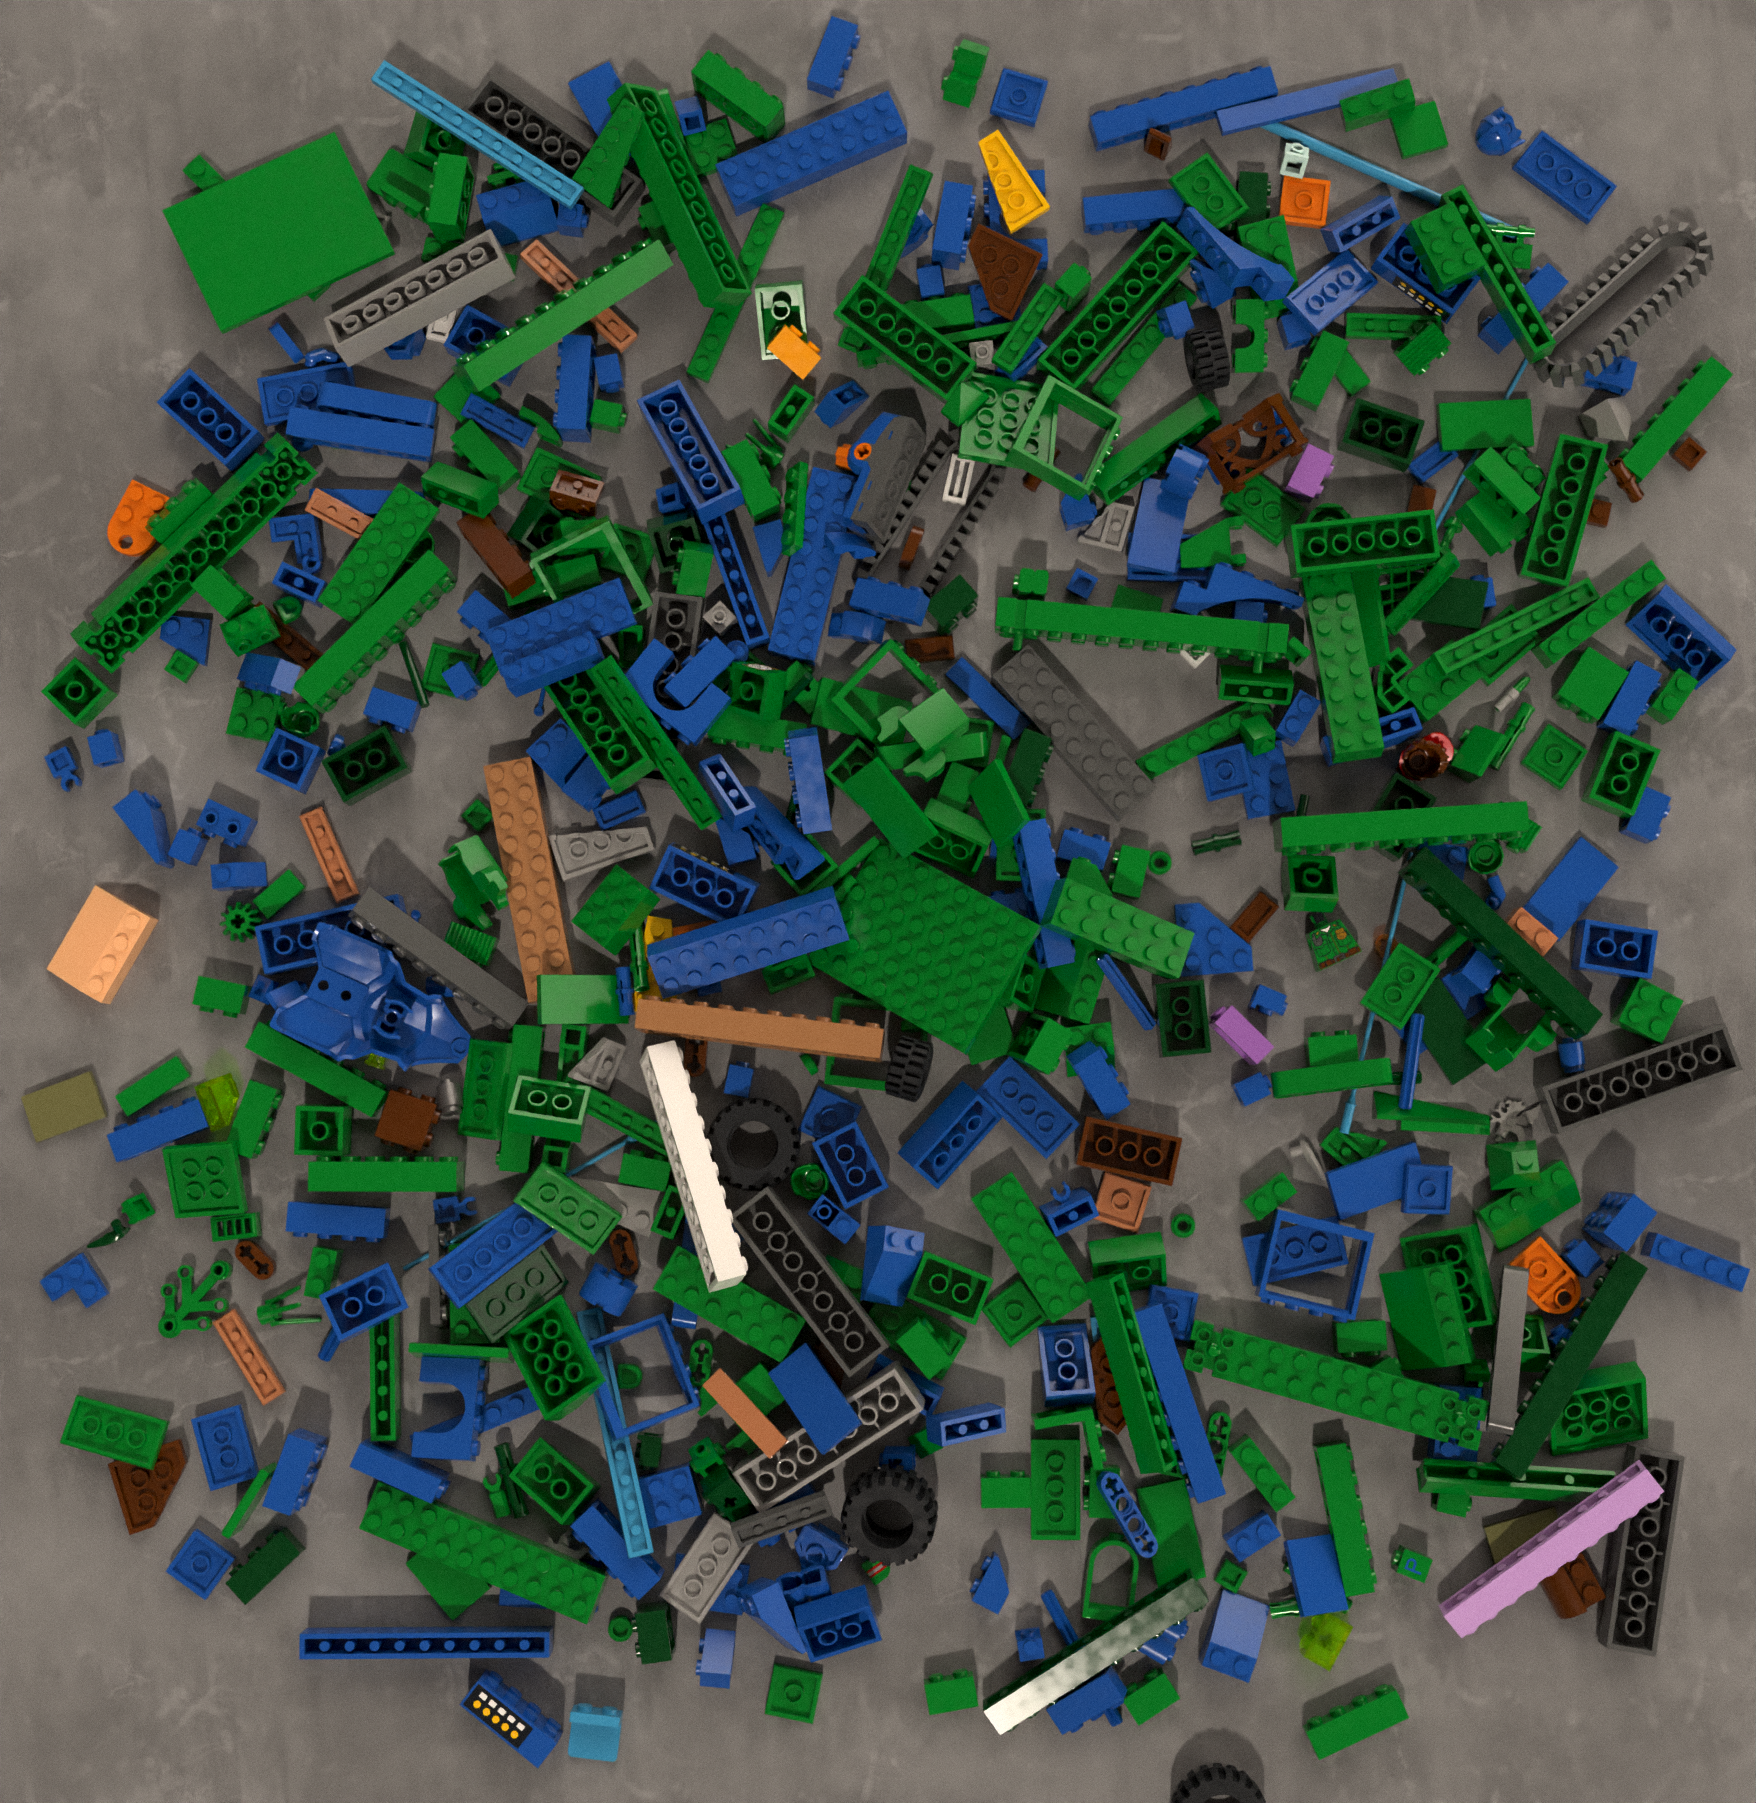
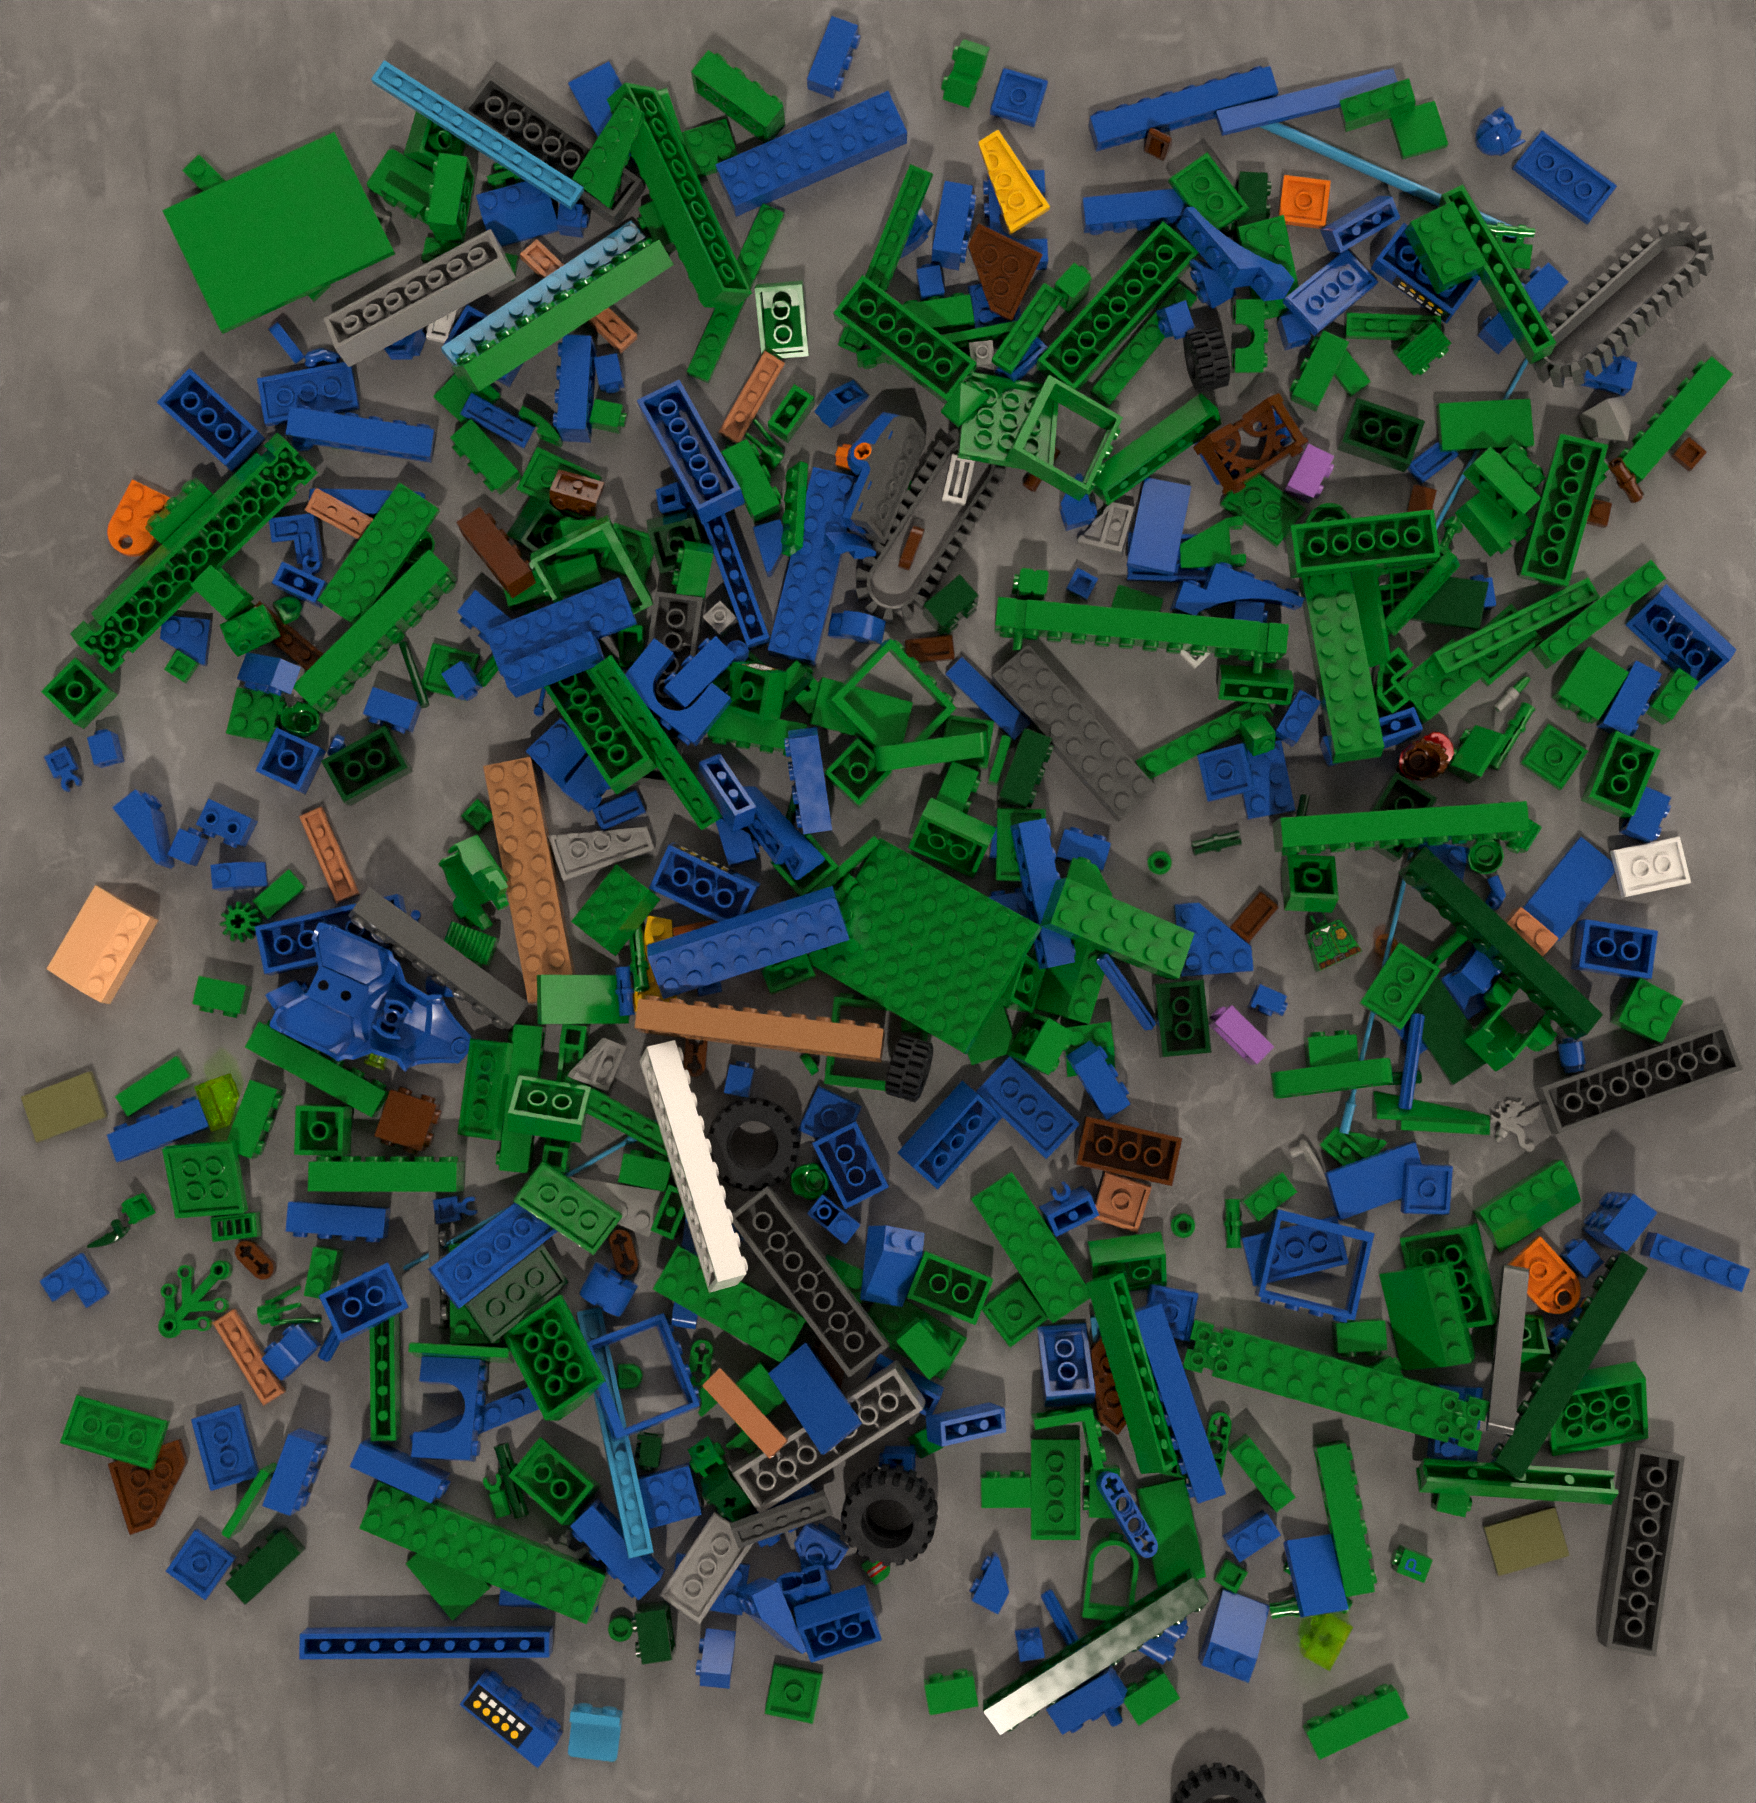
(261, 987): blue plate -> none
(291, 1351): none -> blue brick
(376, 403): blue beam -> none
(449, 1097): flat silver brick -> none
(460, 489): green brick -> none
(544, 290): none -> dark azure plate
(690, 115): blue brick -> none
(751, 398): none -> nougat tile
(794, 351): light orange brick -> none
(889, 601): blue brick -> none
(890, 807): green tile -> none
(932, 725): green piece -> none
(998, 803): green tile -> none
(1128, 872): green brick -> none
(1182, 472): blue brick -> none
(1232, 1223): none -> green pin
(1252, 1088): blue brick -> none
(1296, 155): light aqua brick -> none
(1296, 652): green tile -> none
(1475, 1371): green tile -> none
(1513, 1165): green slope -> none
(1551, 1549): lavender brick -> none
(1572, 1588): reddish brown brick -> none
(1650, 867): none -> white tile

